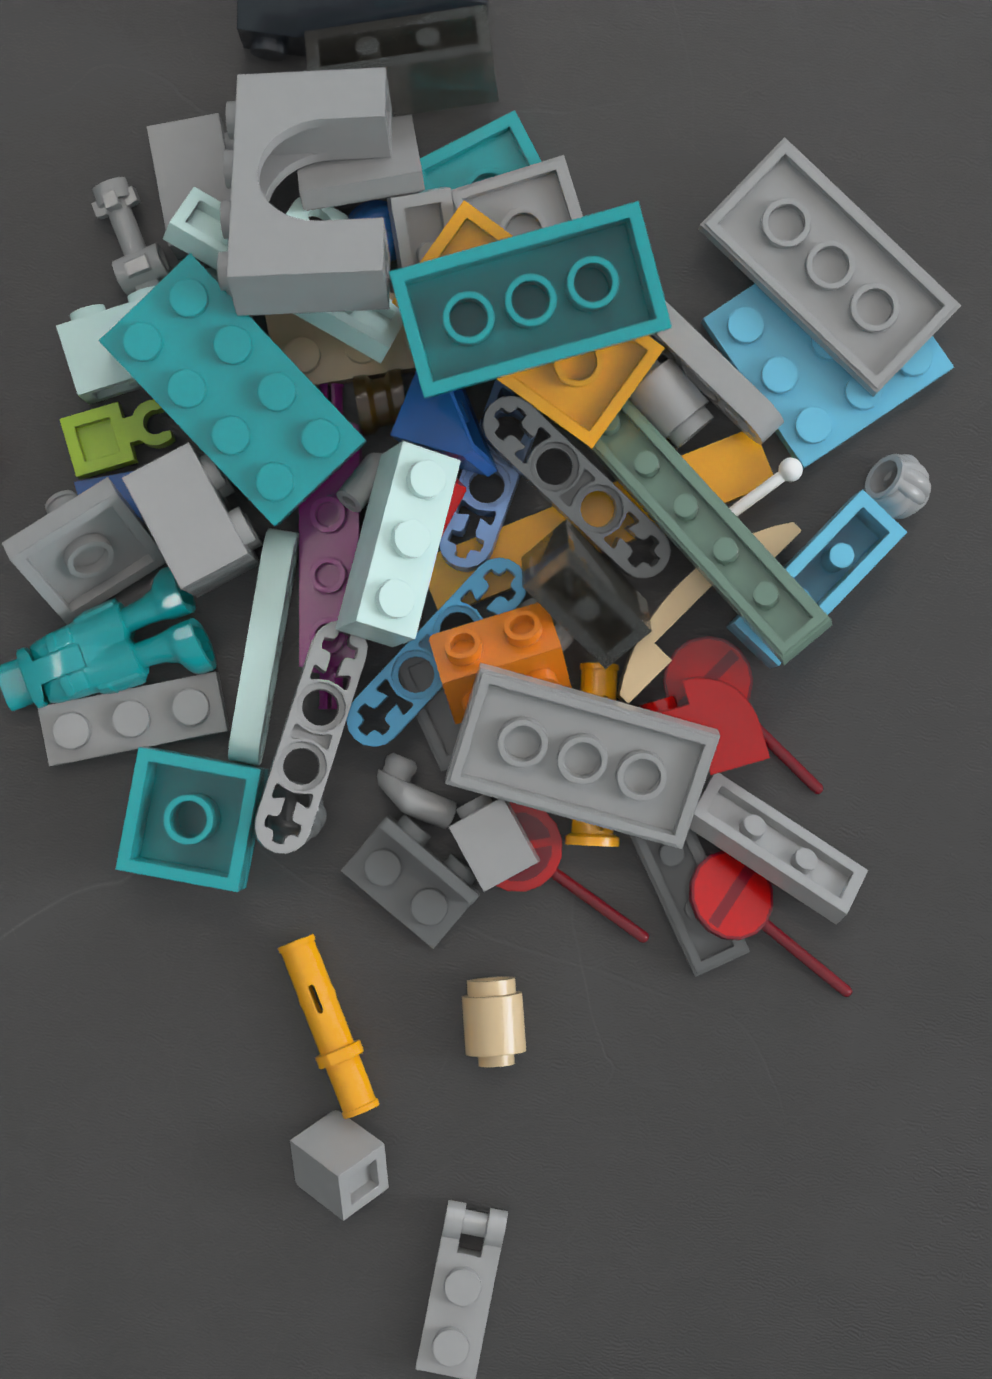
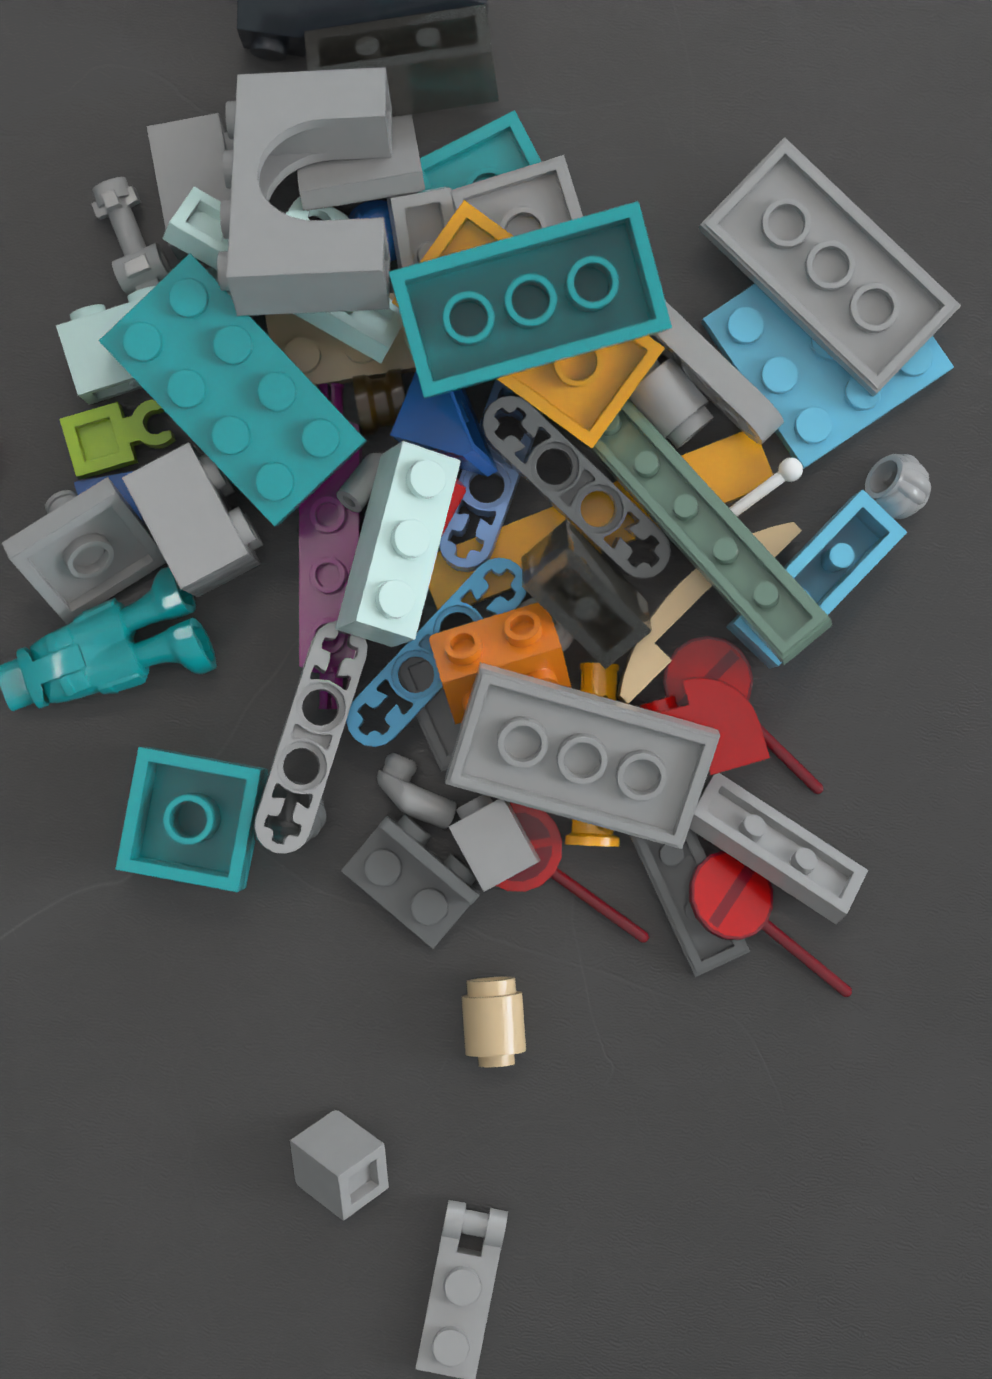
(134, 719): light grey plate -> none
(263, 646): light aqua beam -> none
(329, 1027): light orange pin -> none

